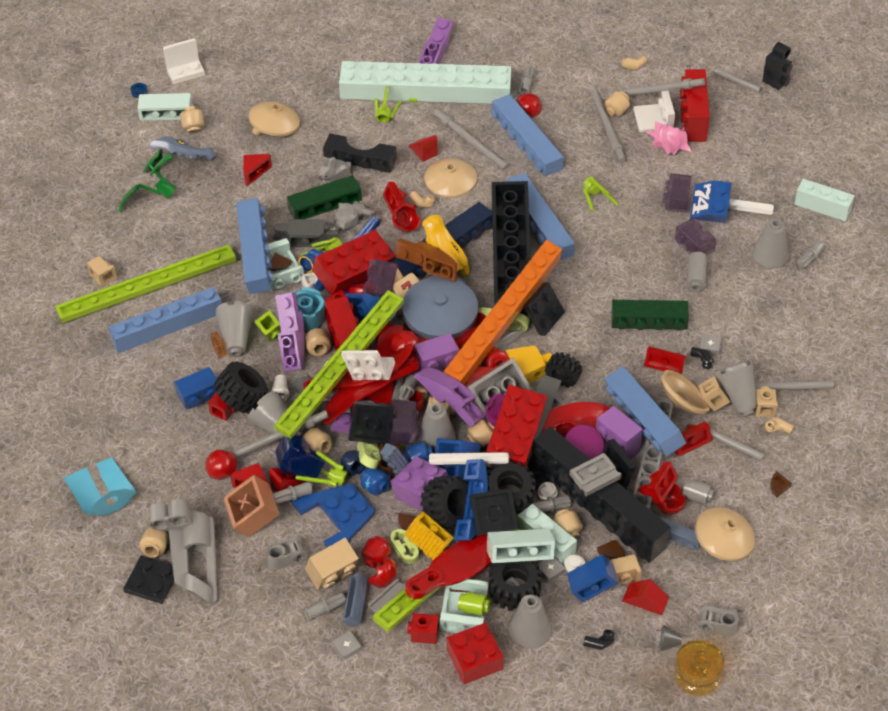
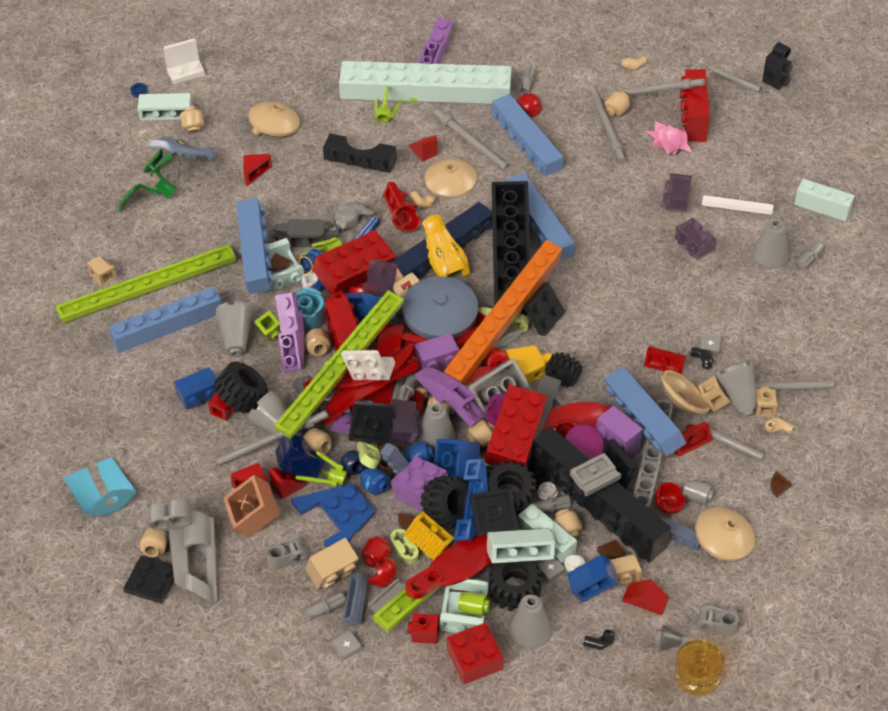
(218, 344): clear orange tile -> none
(220, 464): red hair -> none
(281, 387): white cone -> none
(292, 493): light grey axle -> none
(324, 198): dark green brick -> none
(334, 170): light grey animal -> none
(402, 339): red hair -> none
(429, 257): dark orange slope -> none
(461, 458): white axle -> none
(593, 187): lime plant -> none
(649, 314): dark green brick -> none
(661, 112): white bracket -> none
(661, 483): red tile -> none
(697, 271): light grey brick -> none
(711, 201): blue slope -> none

